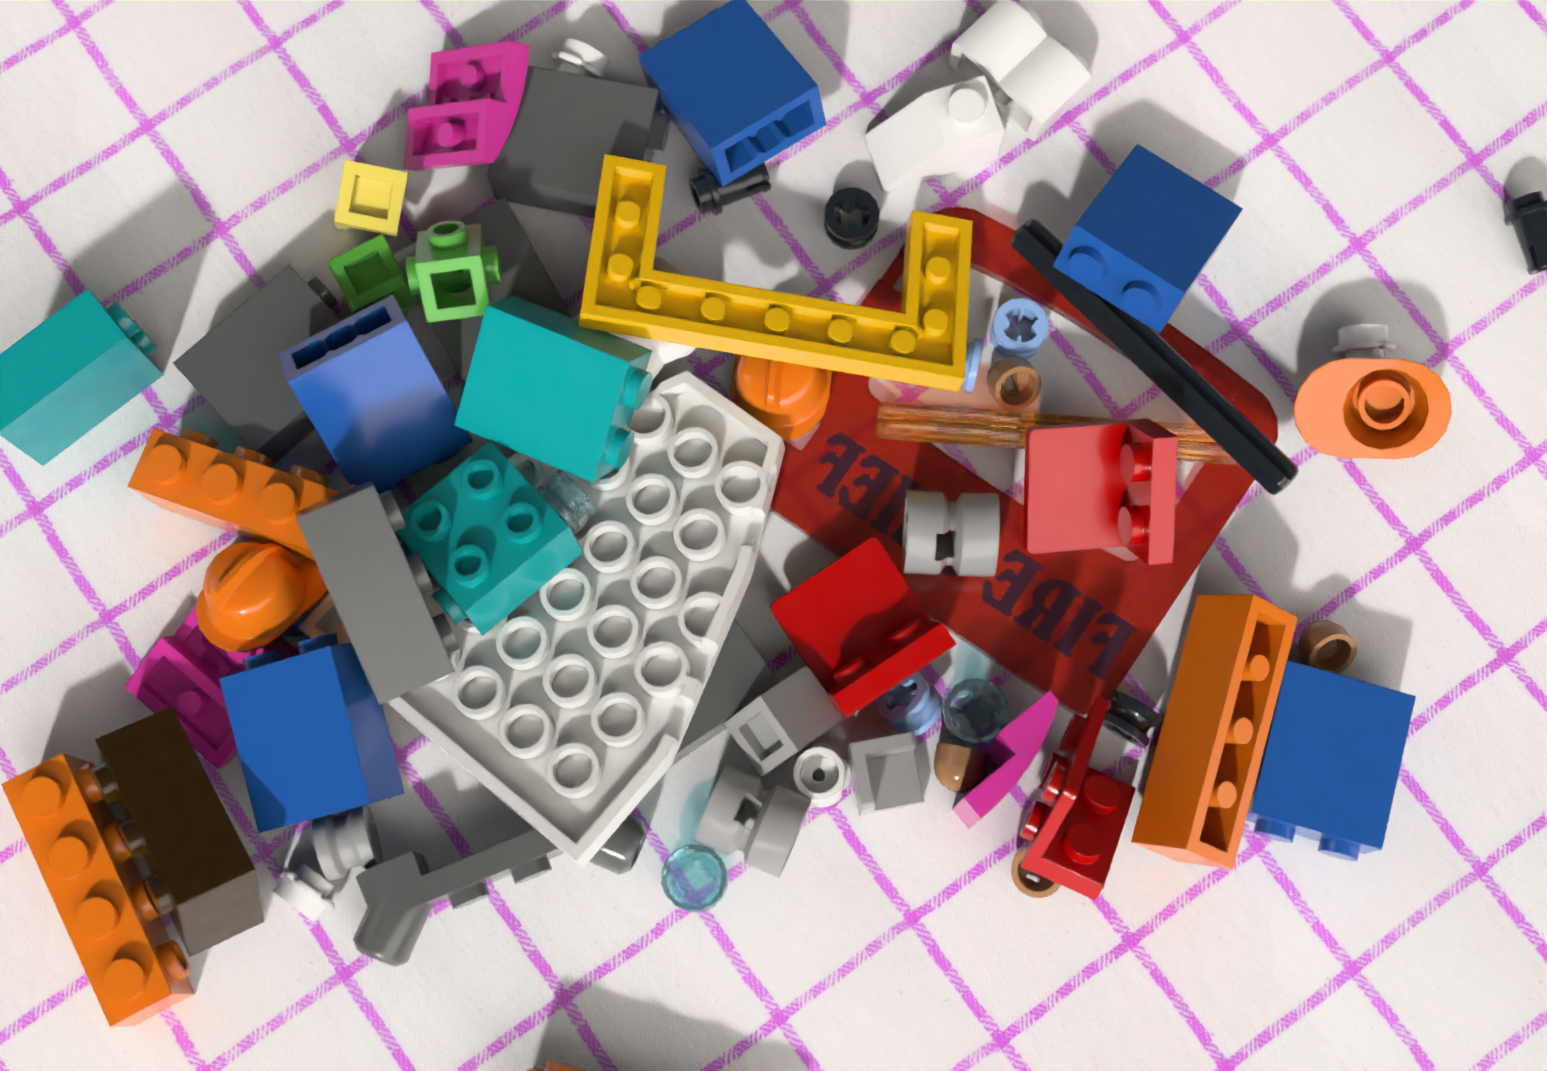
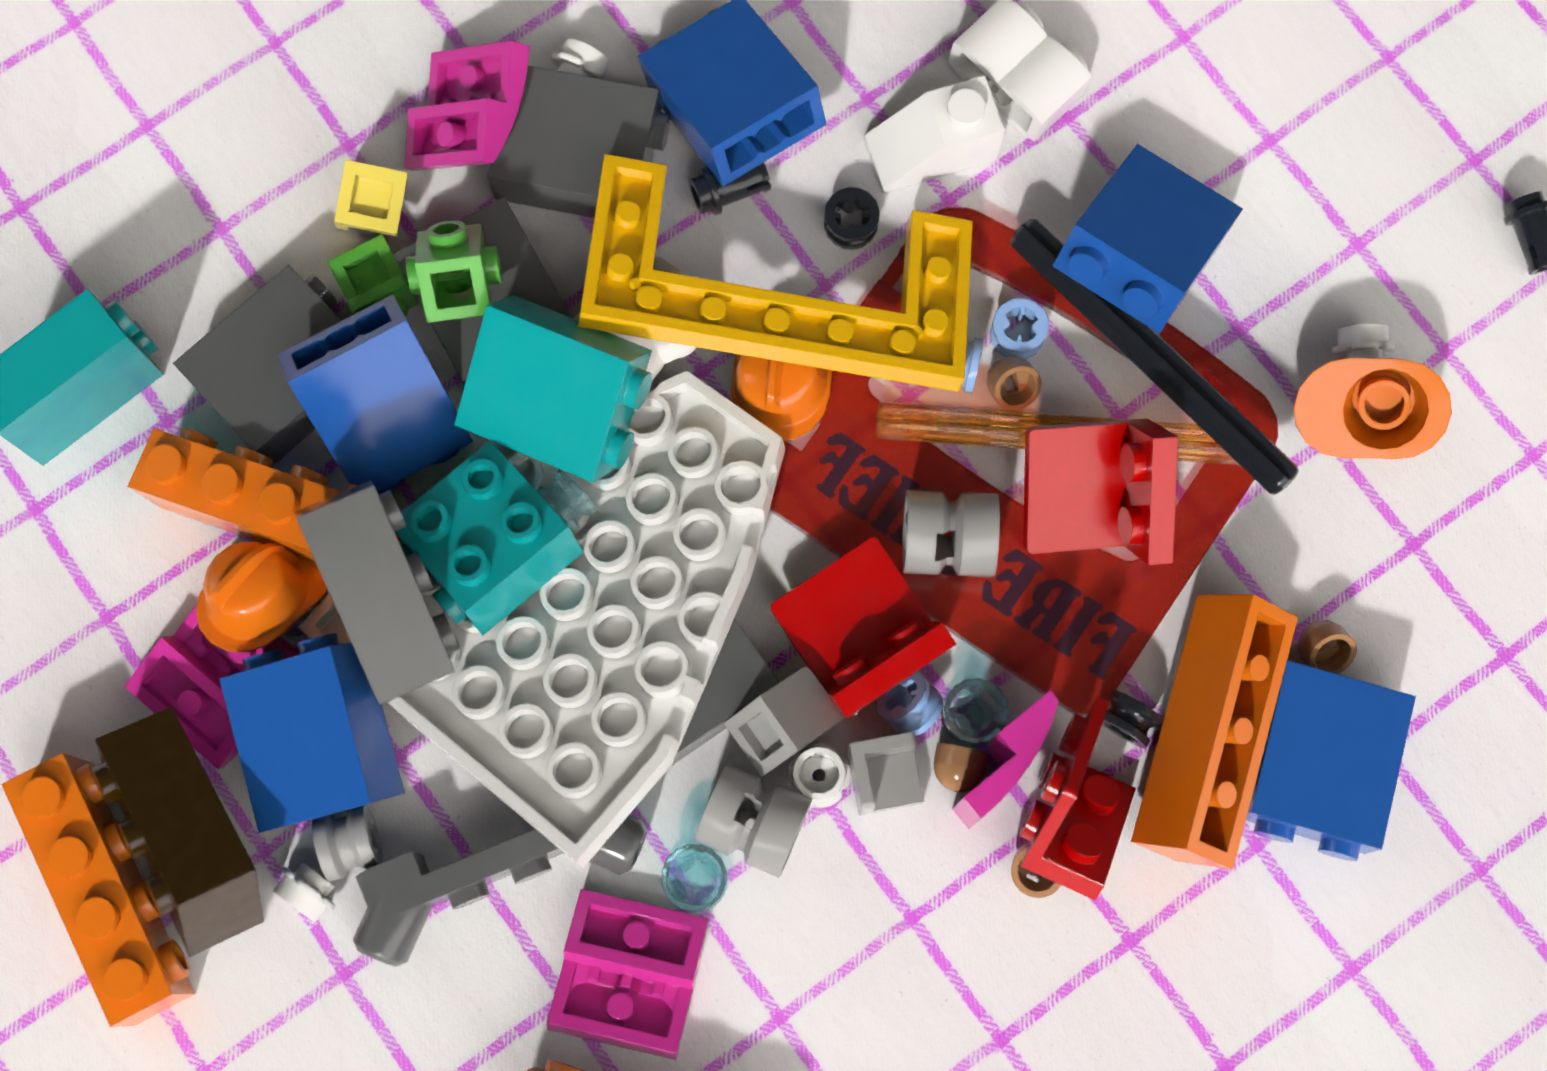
(627, 974): none -> dark pink slope

